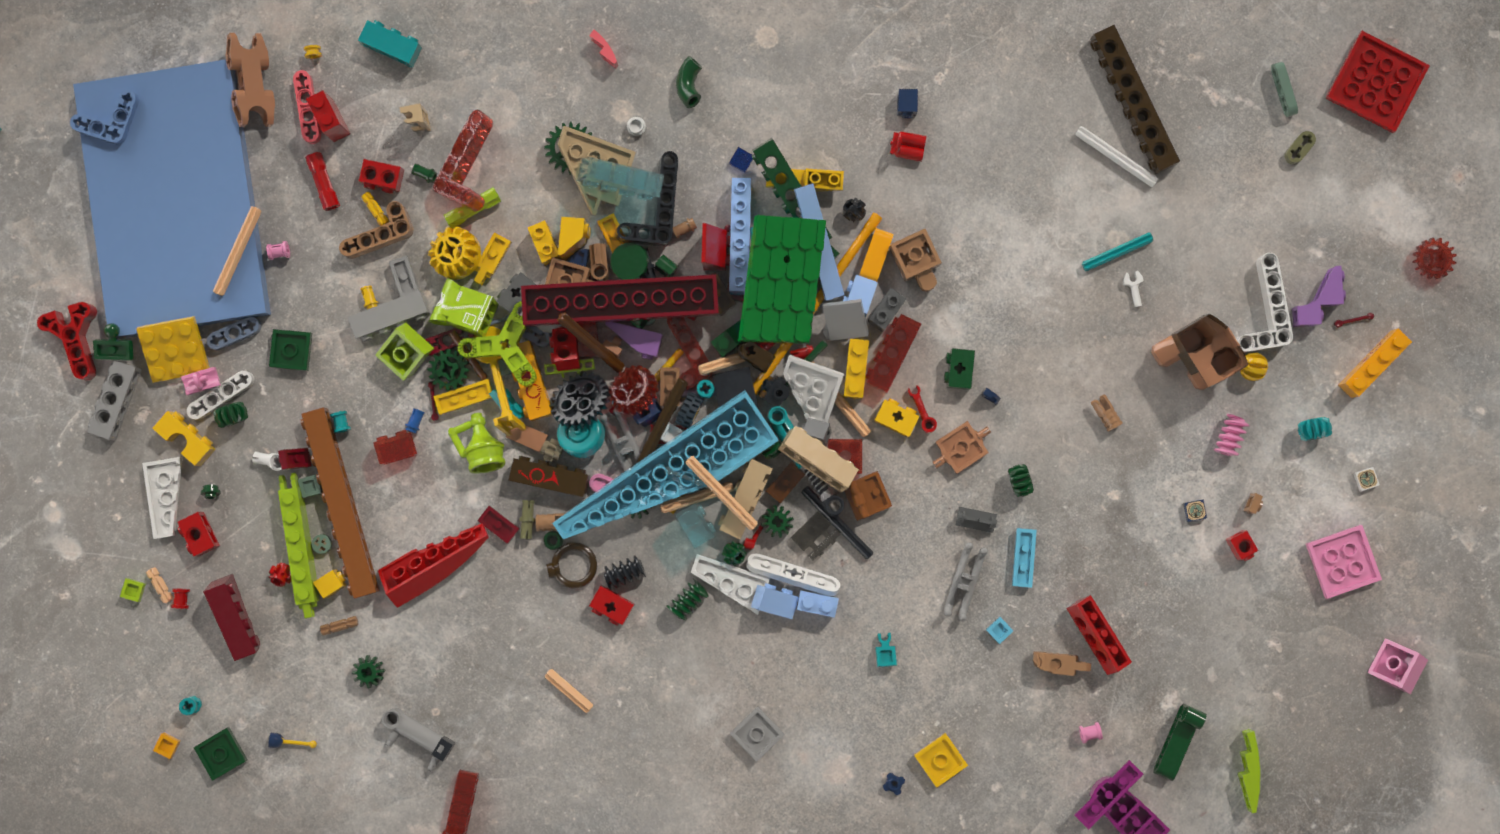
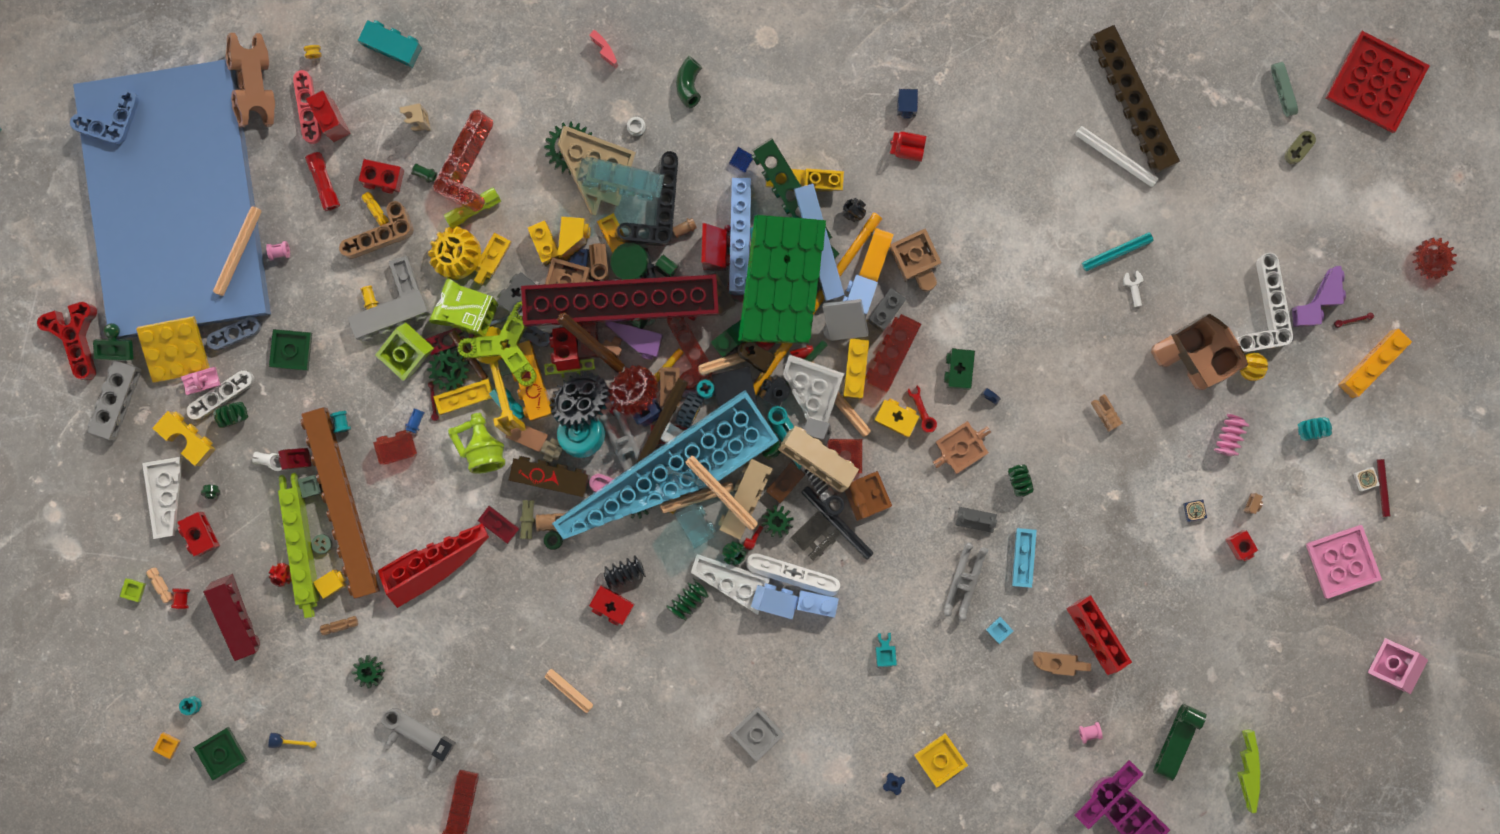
(554, 569): dark brown piece -> none
(1383, 488): none -> dark red bar

